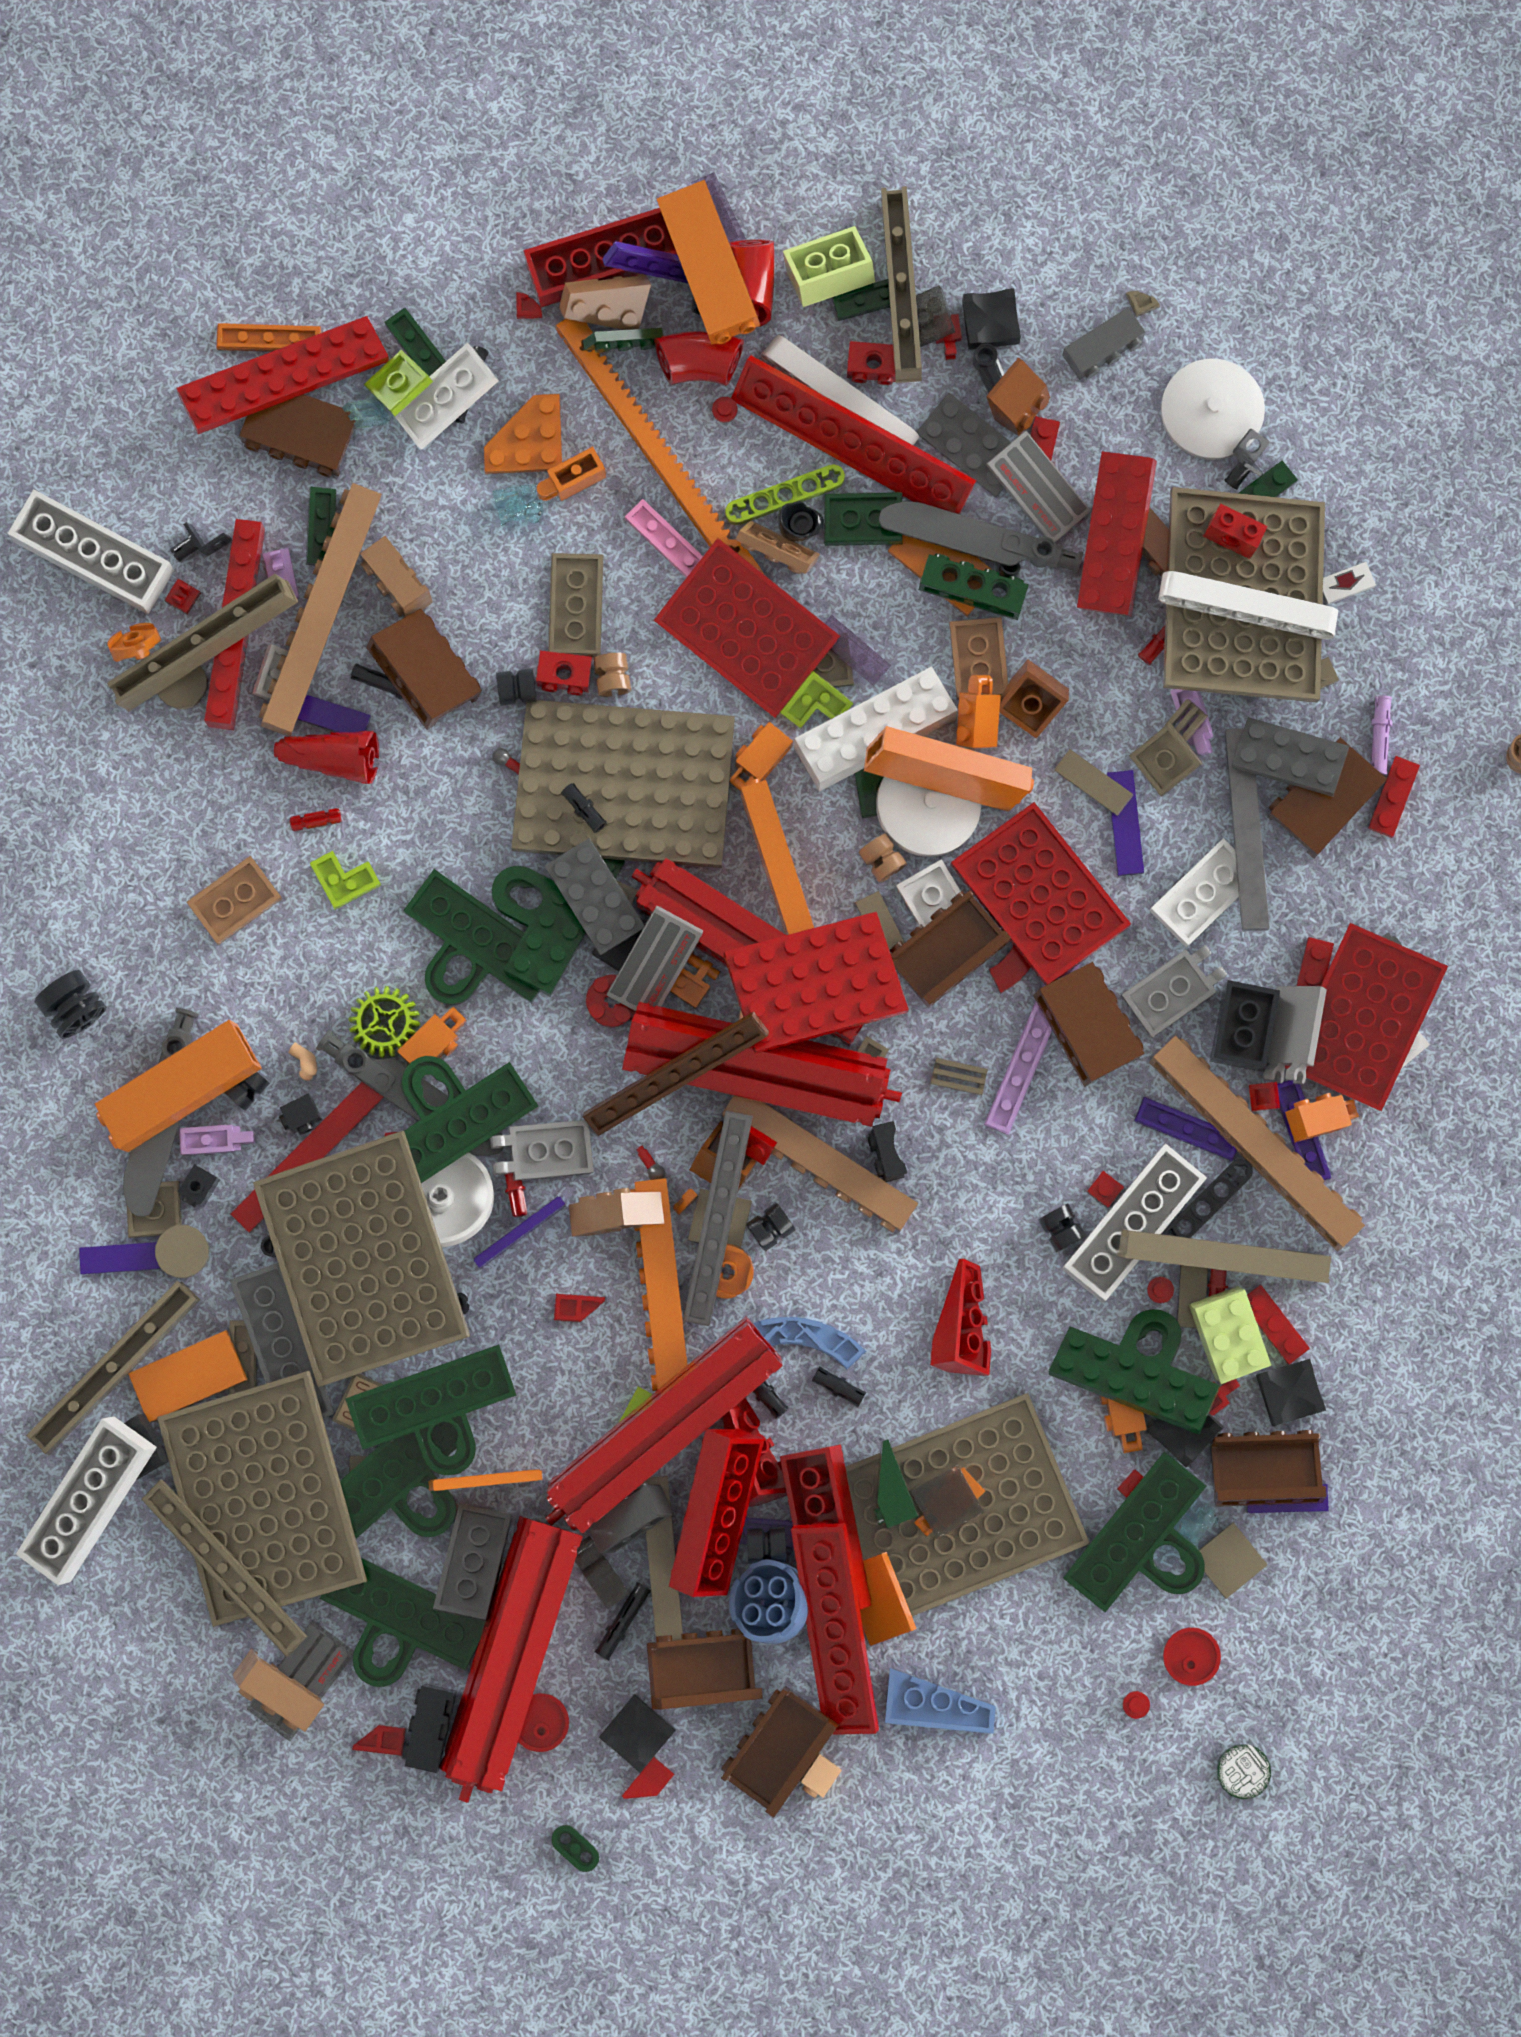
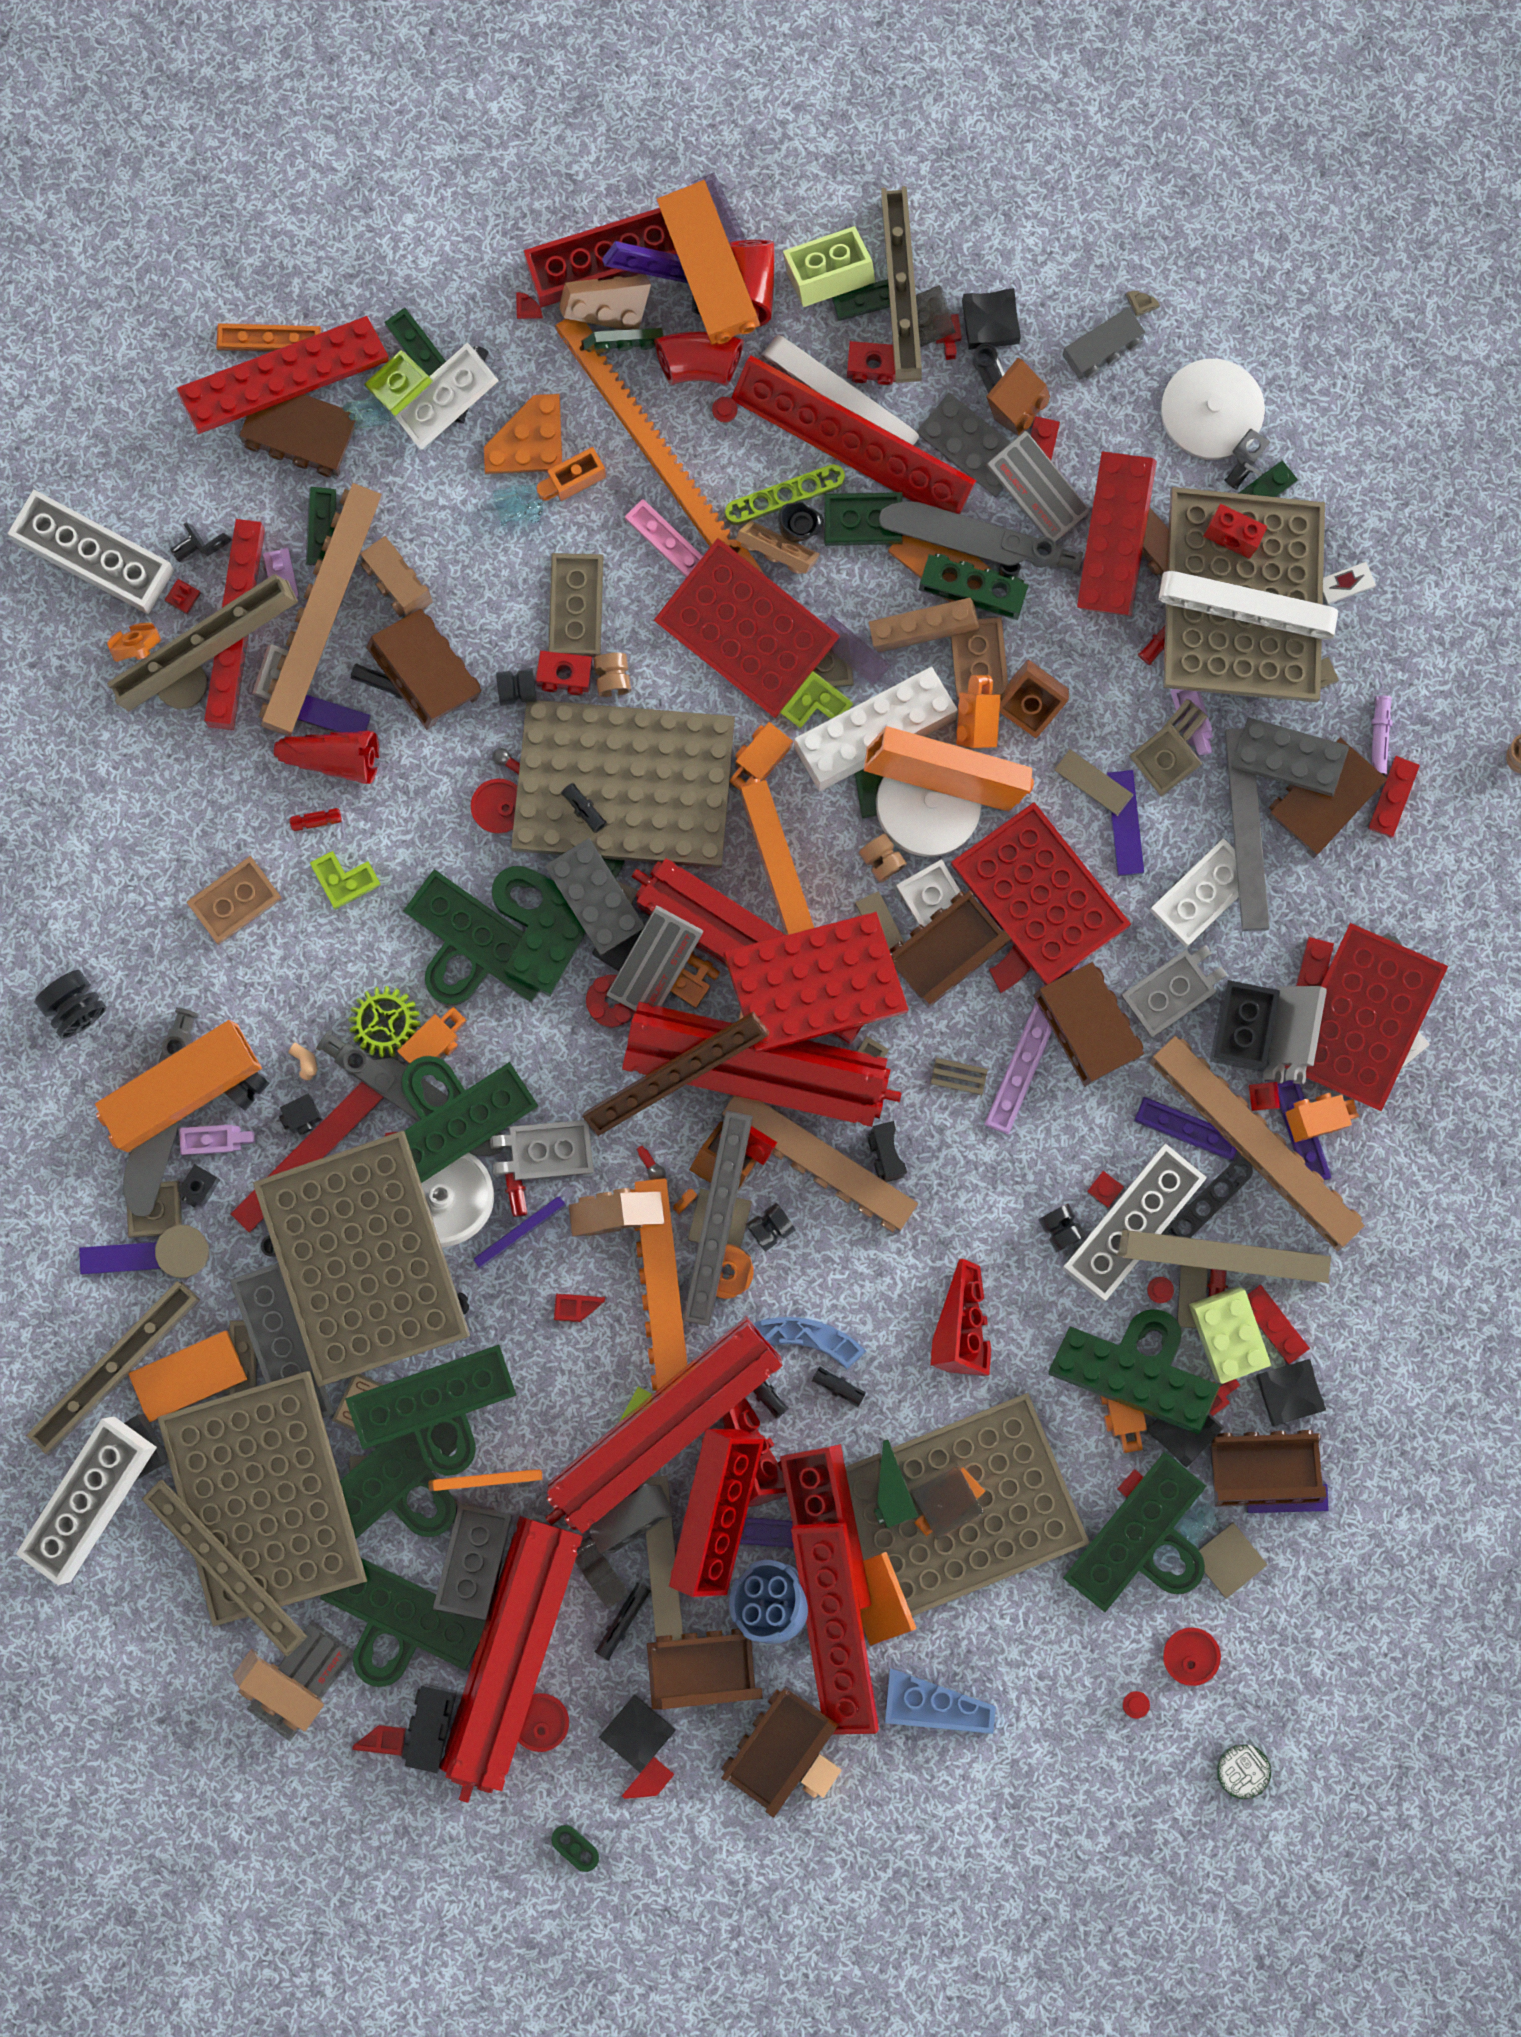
(495, 805): none -> red piece
(766, 1545): black wheel -> none
(924, 625): none -> medium nougat brick

